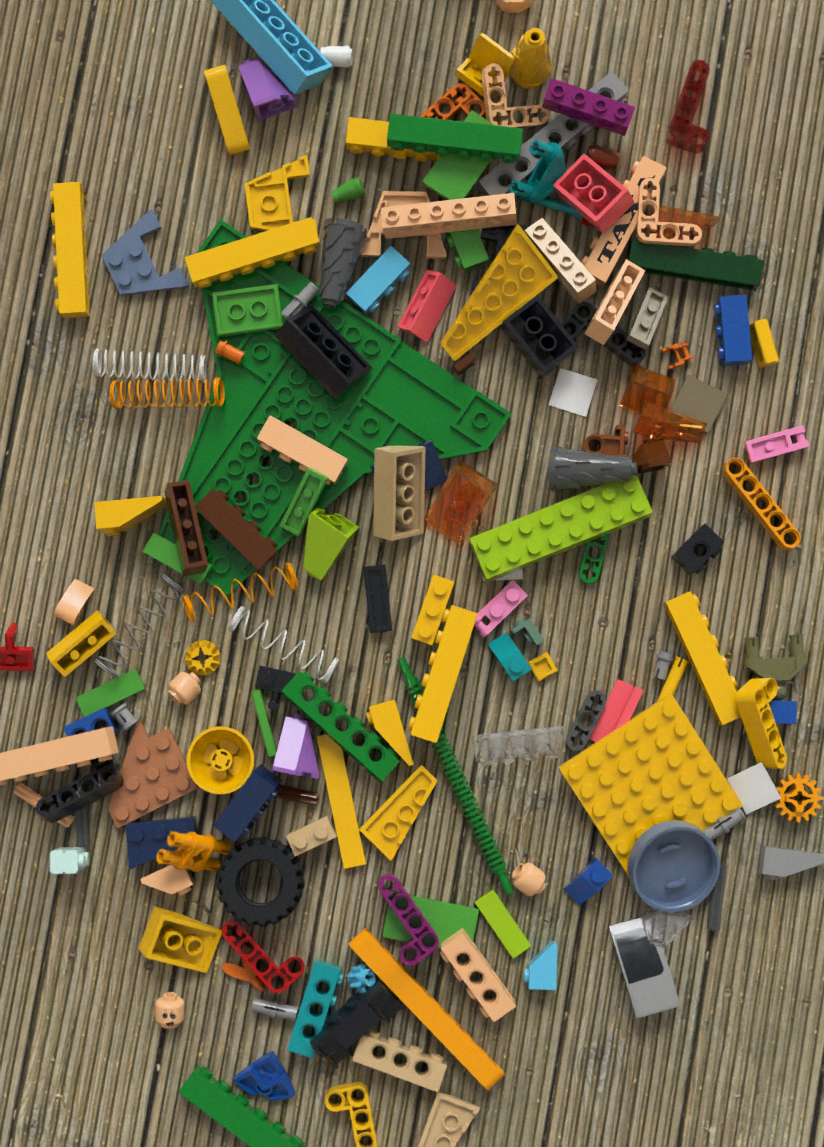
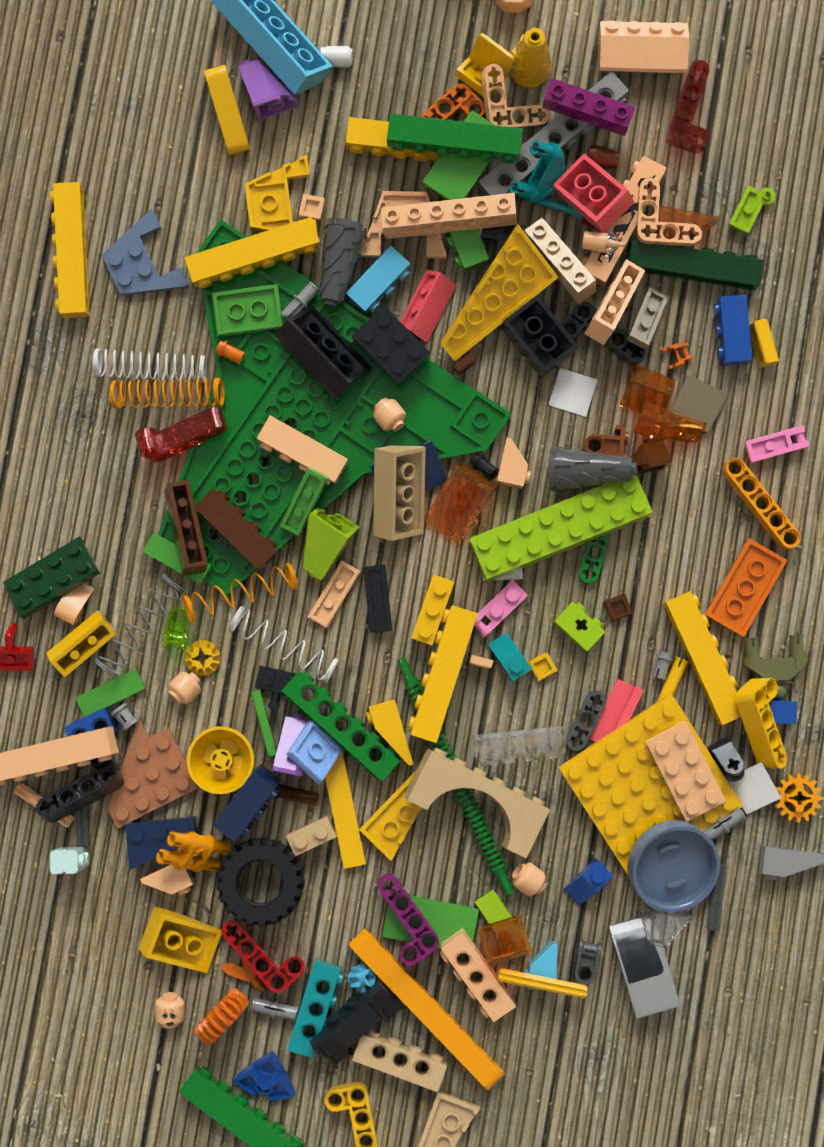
(51, 577): none -> dark green plate
(124, 514): yellow slope -> none
(176, 630): none -> clear neon green piece
(181, 436): none -> clear red beam
(221, 1016): none -> orange gear
(311, 207): none -> light nougat plate
(314, 751): none -> light blue tile
(334, 594): none -> light nougat tile
(349, 190): bright green cone -> none
(389, 414): none -> light nougat head
(391, 346): none -> black brick
(481, 662): none -> light nougat tile
(485, 467): none -> black pin
(504, 940): none -> clear orange slope
(513, 467): none -> light nougat slope
(521, 815): none -> tan arch
(531, 634): sand green bracket -> none
(542, 983): none -> yellow axle
(583, 638): none -> lime brick
(586, 959): none -> dark grey piece
(601, 242): none -> light nougat piece
(618, 607): none -> reddish brown tile
(643, 47): none -> light nougat slope
(685, 771): none -> light nougat plate
(705, 538): black brick -> none
(726, 756): none -> piece
(745, 587): none -> orange plate
(750, 207): none -> lime hinge

